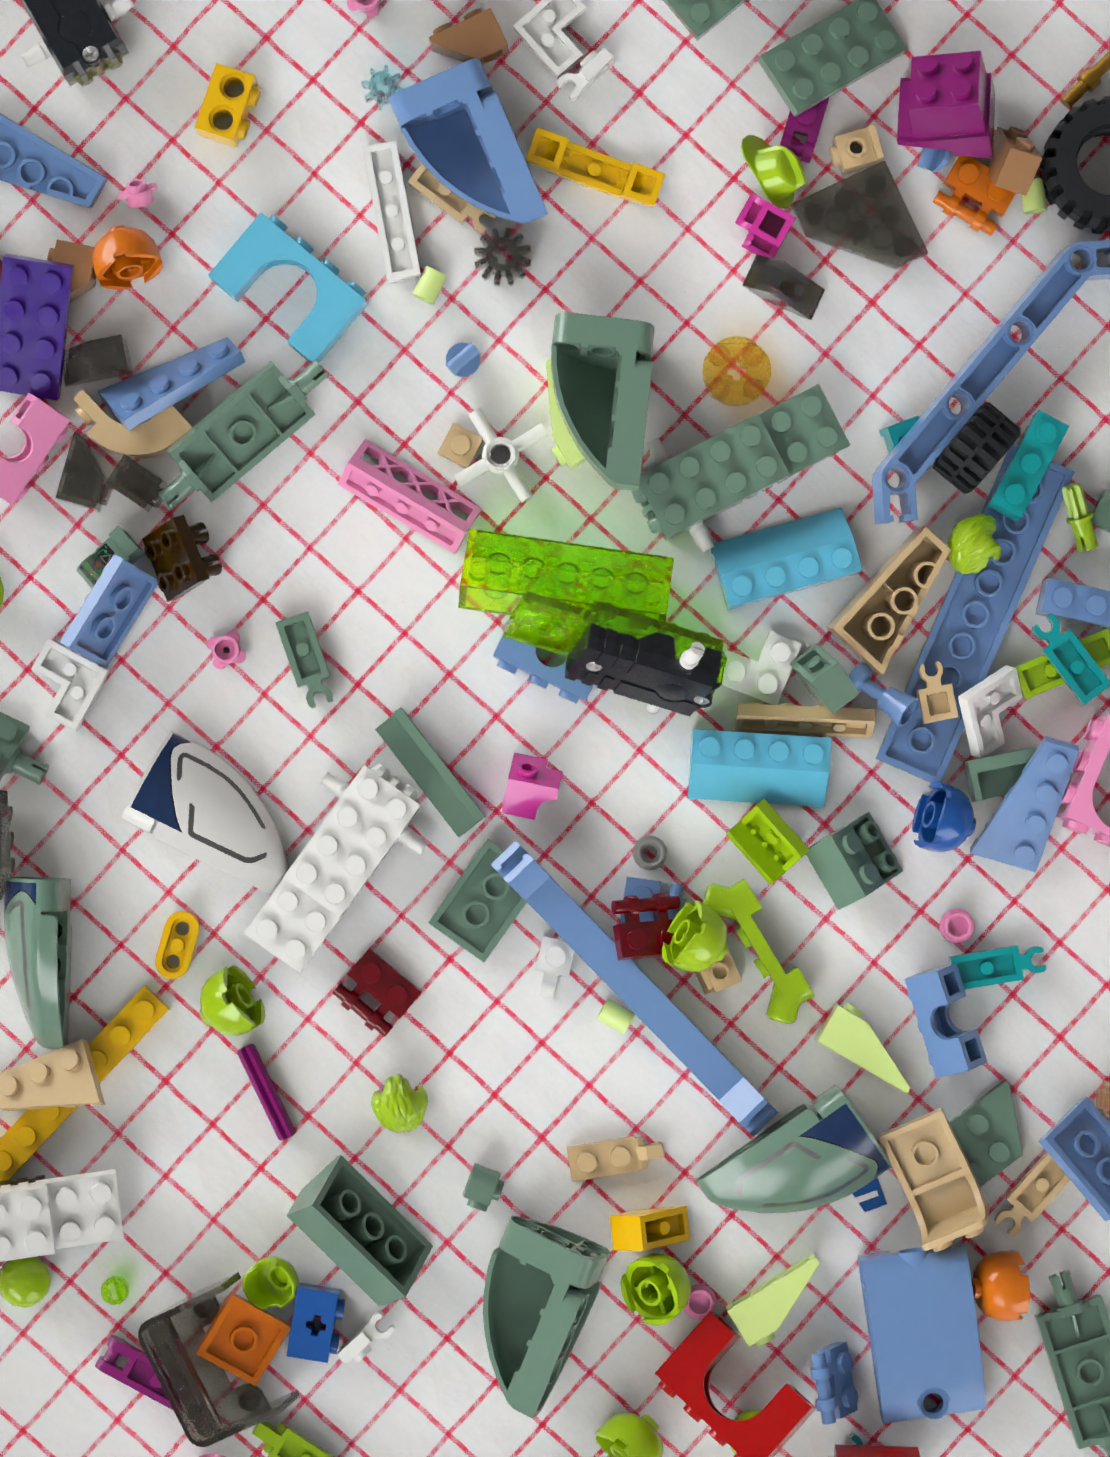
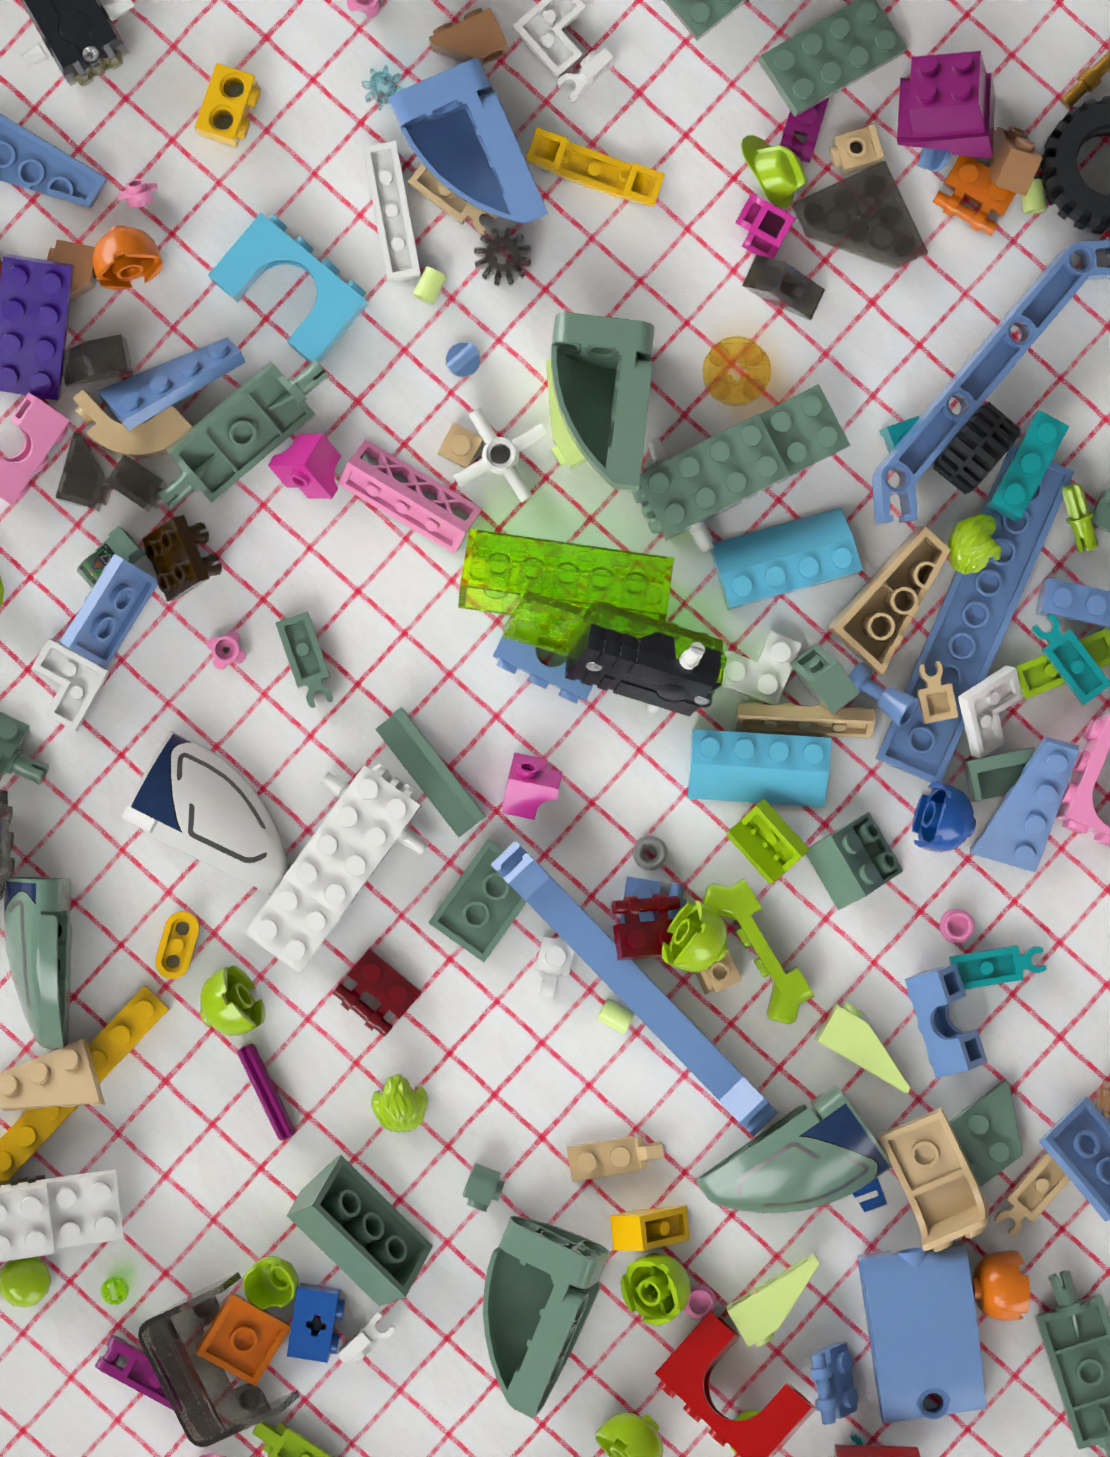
(308, 466): none -> dark pink brick

